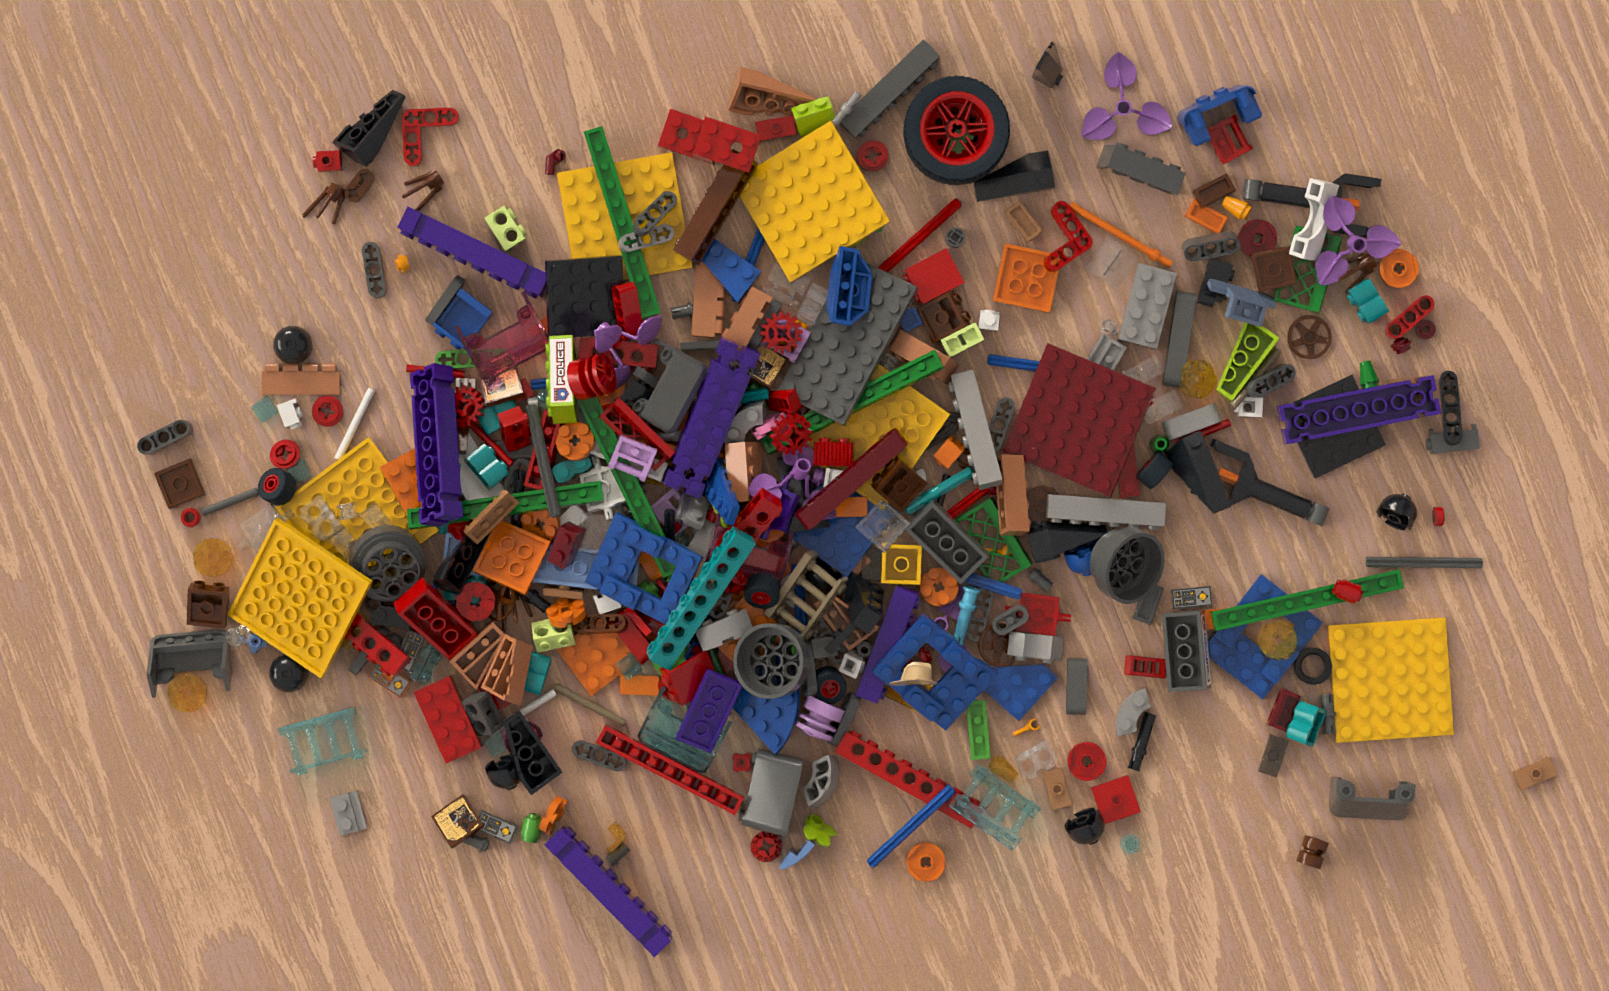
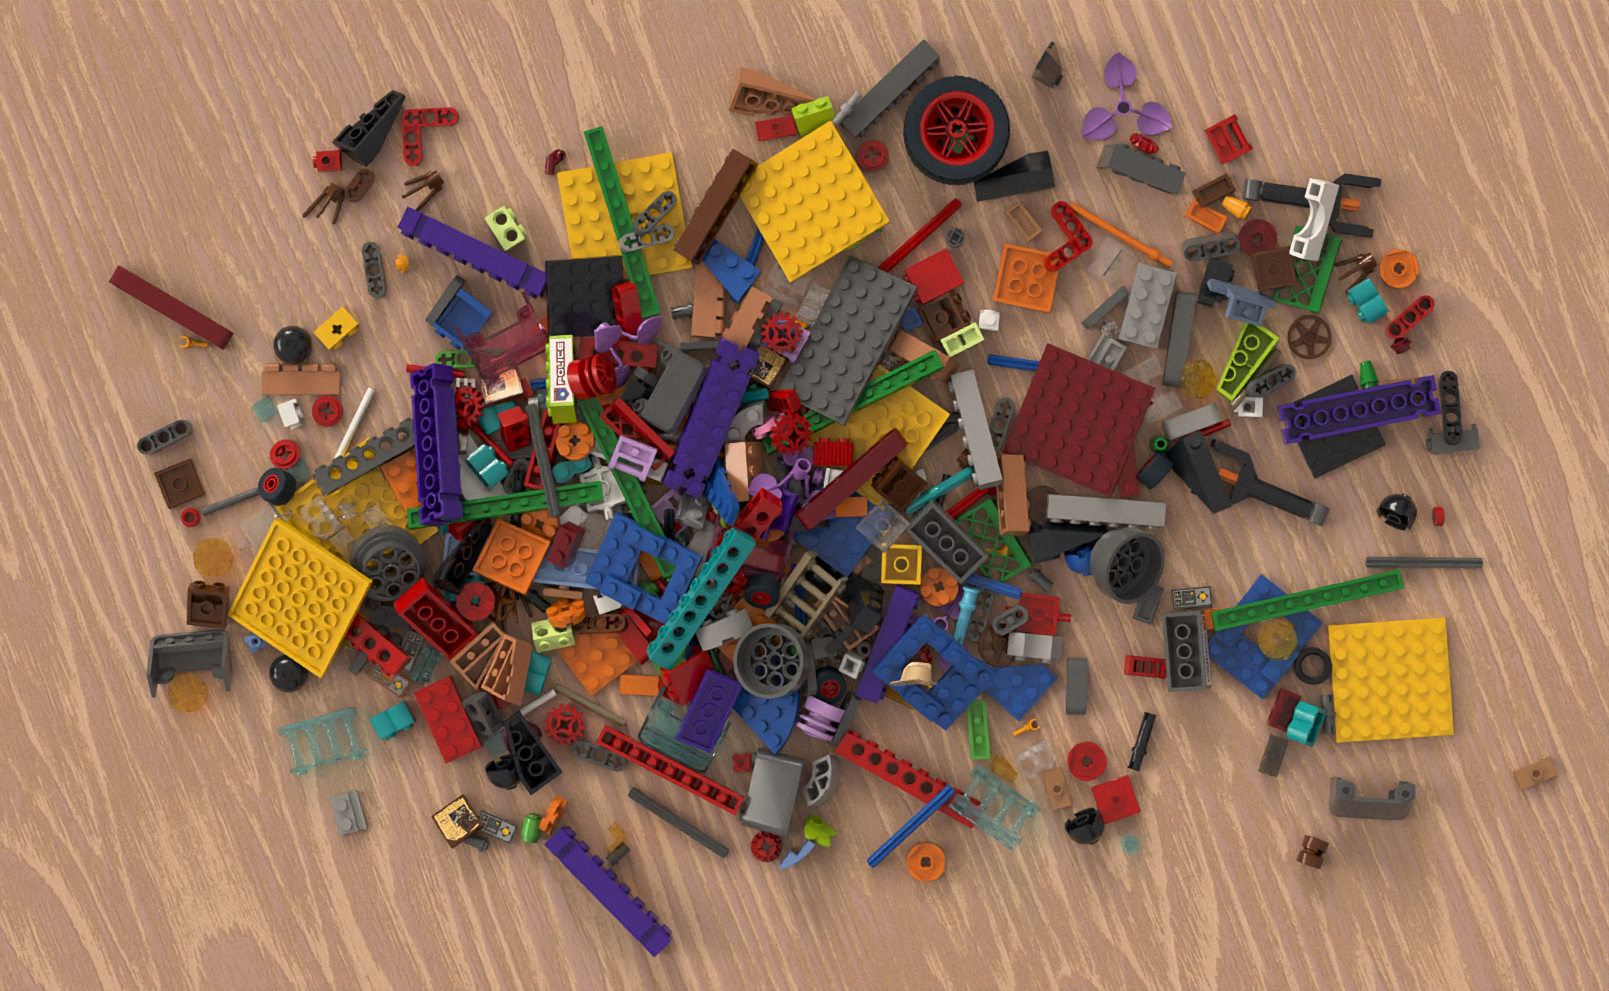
(171, 307): none -> dark red beam
(190, 342): none -> light orange hand
(236, 640): clear wheel -> none
(329, 485): none -> dark grey brick
(339, 318): none -> yellow brick
(392, 720): none -> teal brick
(491, 516): medium nougat plate -> none
(559, 716): none -> red gear
(629, 666): clear light blue tile -> none
(678, 822): none -> dark grey axle
(709, 140): red bracket -> none
(848, 287): blue wedge -> none
(949, 452): orange brick -> none
(1105, 307): none -> dark grey beam
(1129, 712): light grey brick -> none
(1144, 144): none -> red gear
(1194, 122): blue container -> none
(1347, 591): red brick -> none
(1379, 244): medium lavender plant -> none
(1419, 329): dark red plate -> none

